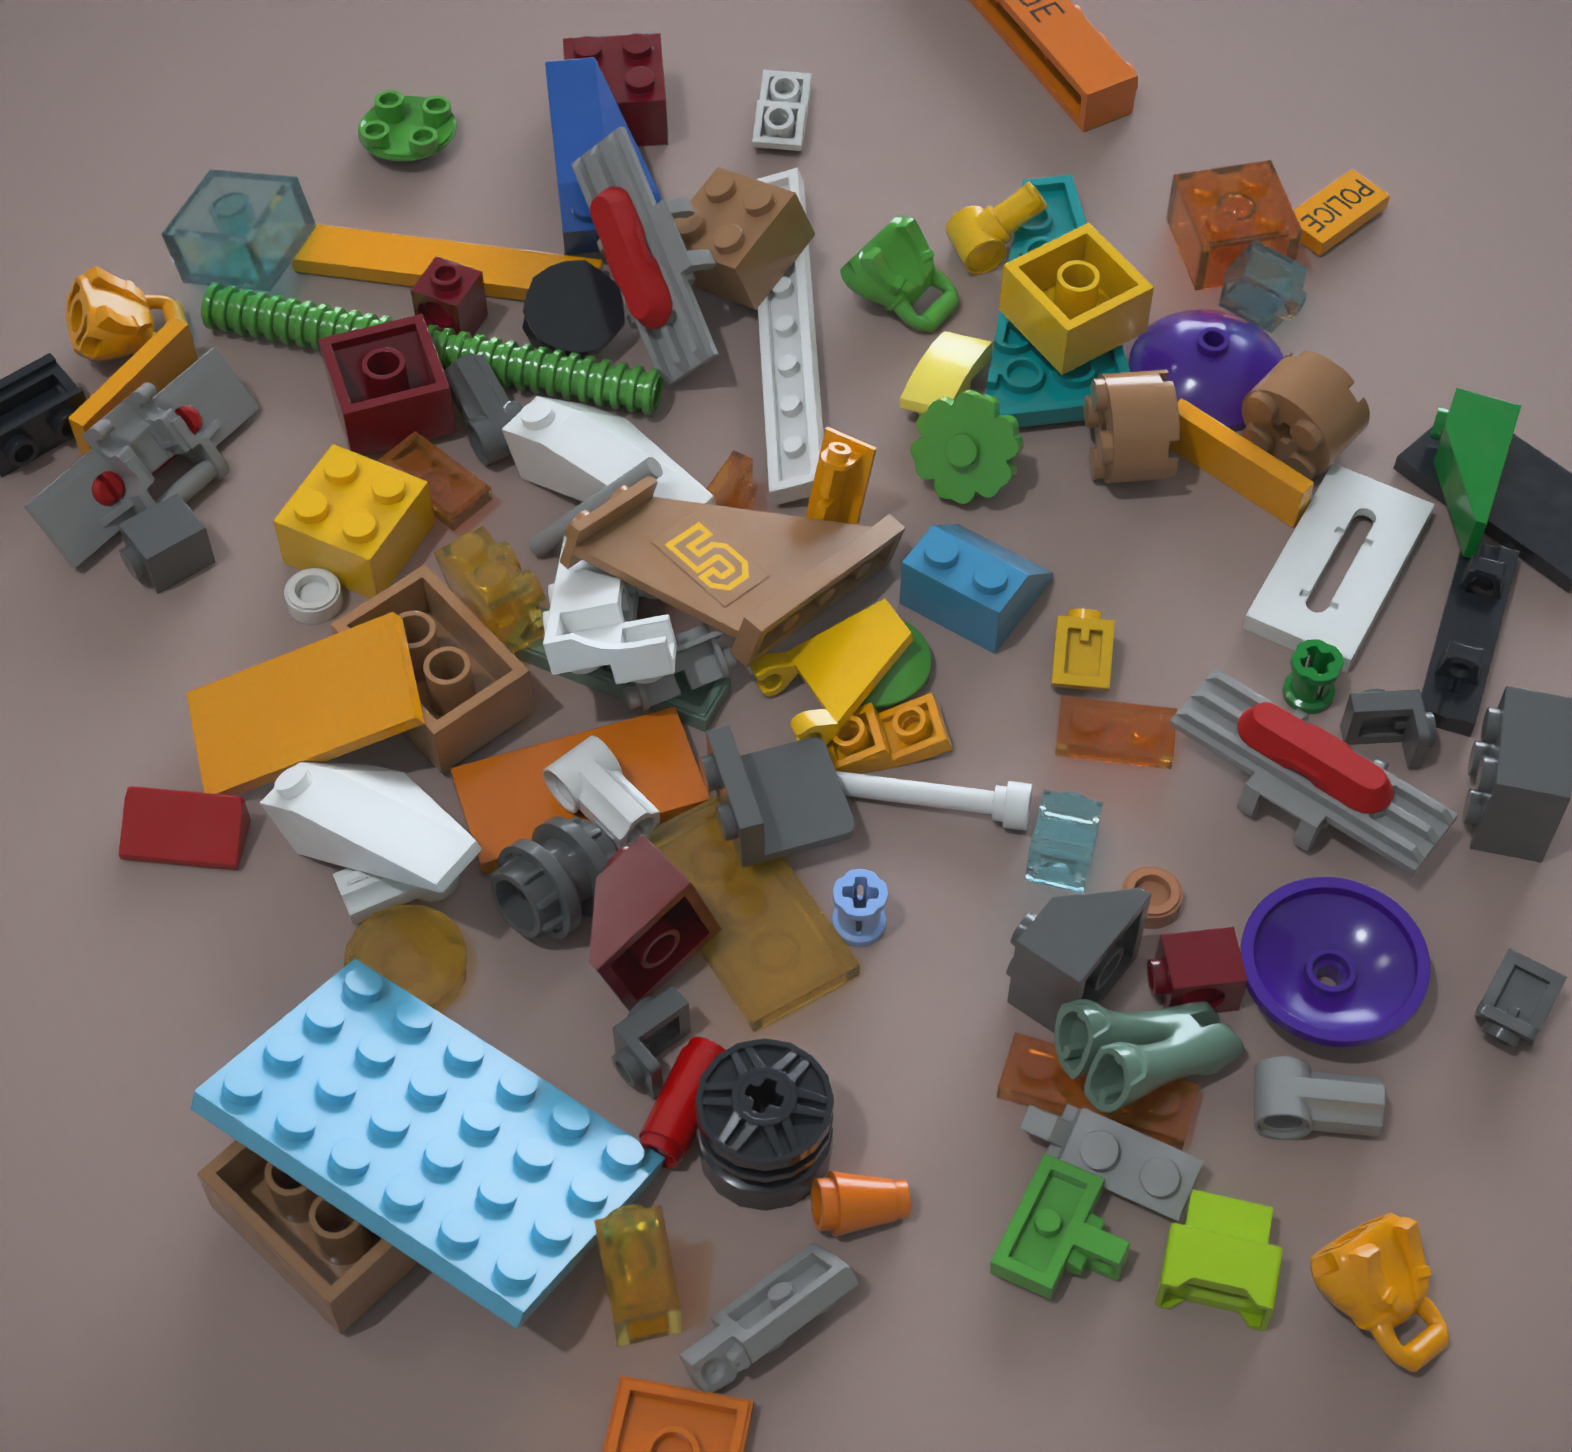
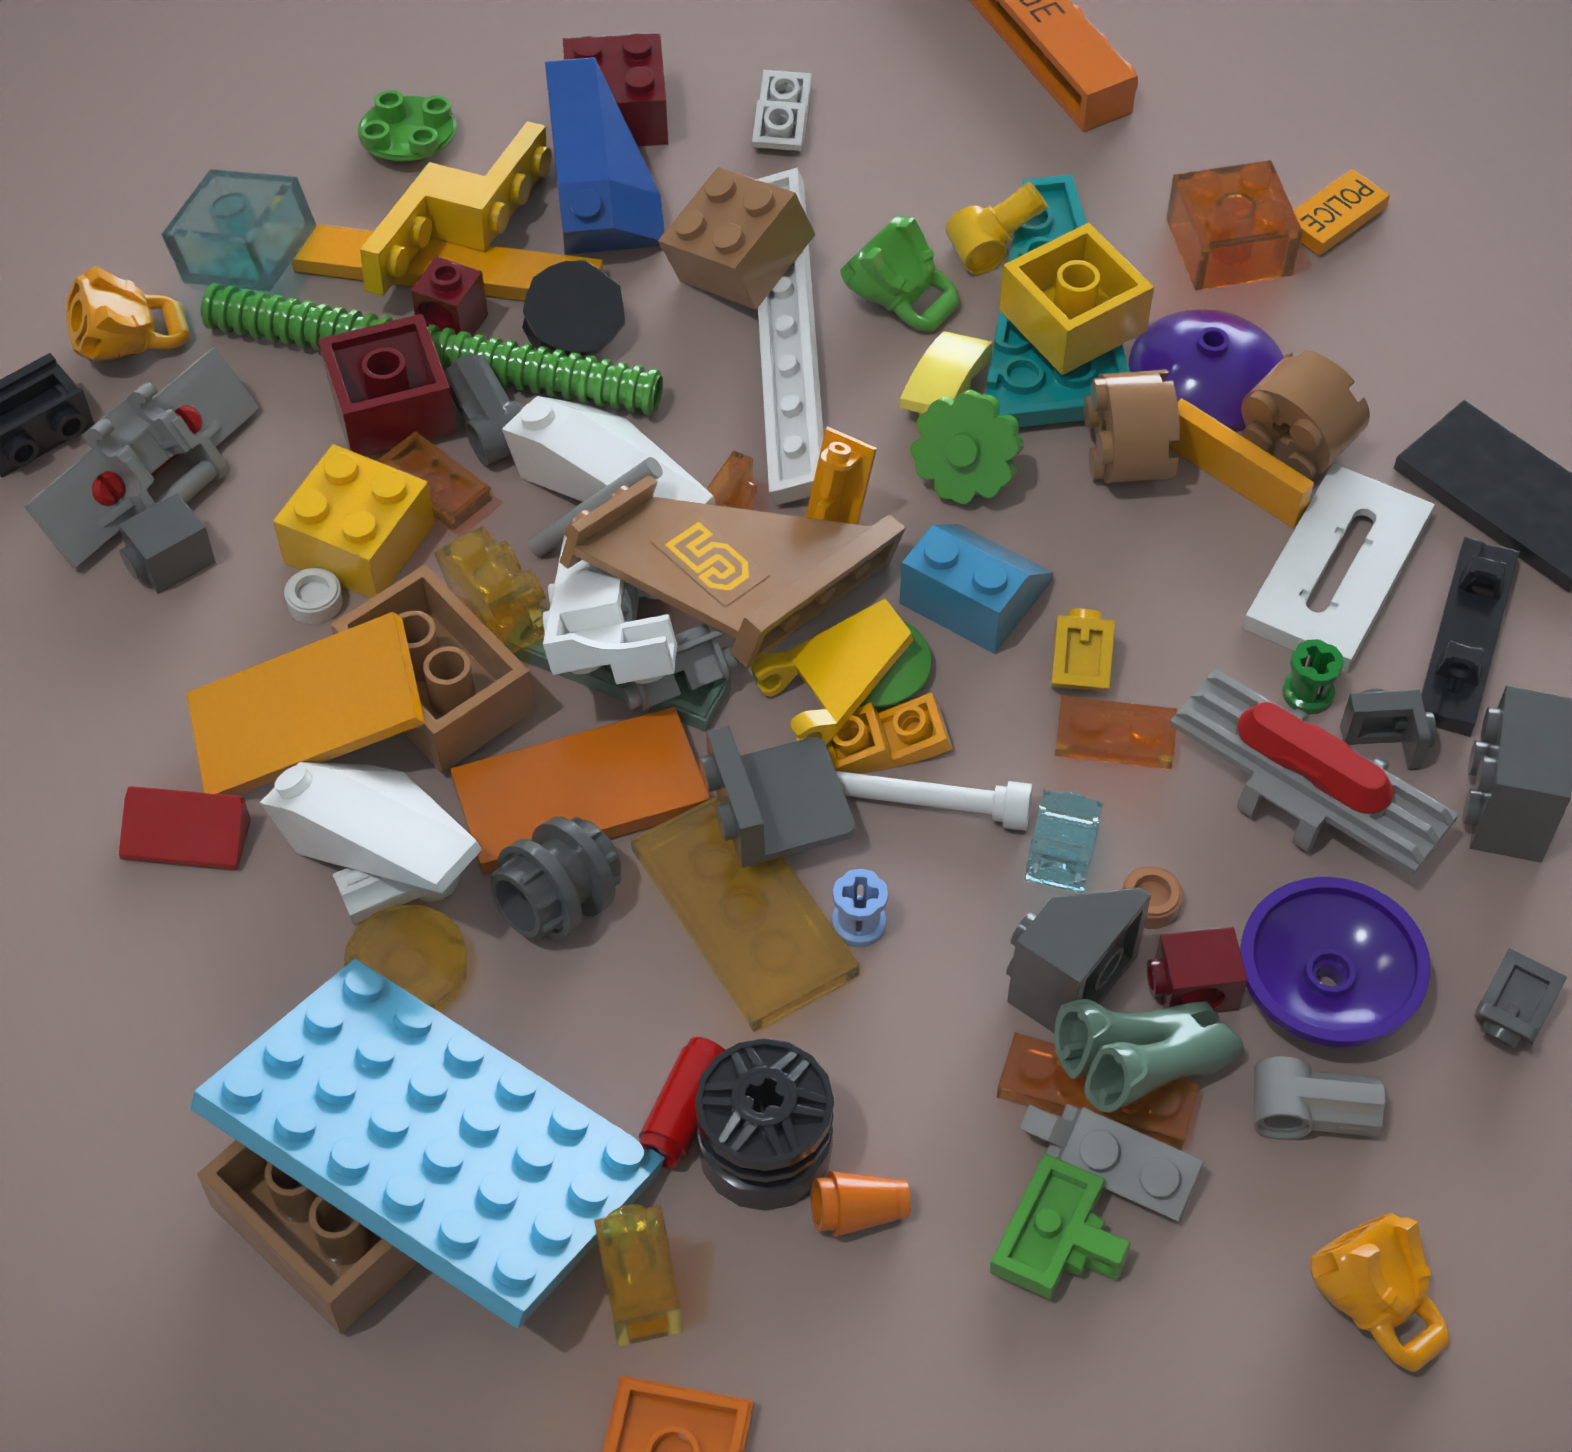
(155, 362): light orange tile -> none
(454, 208): none -> yellow bracket
(593, 782): white piece -> none
(645, 922): dark red slope -> none
(647, 256): light grey piece -> none
(647, 1032): dark grey bracket -> none
(767, 1316): light grey hinge -> none
(1222, 1259): lime piece -> none
(1264, 286): clear light blue brick -> none
(1471, 459): green slope -> none

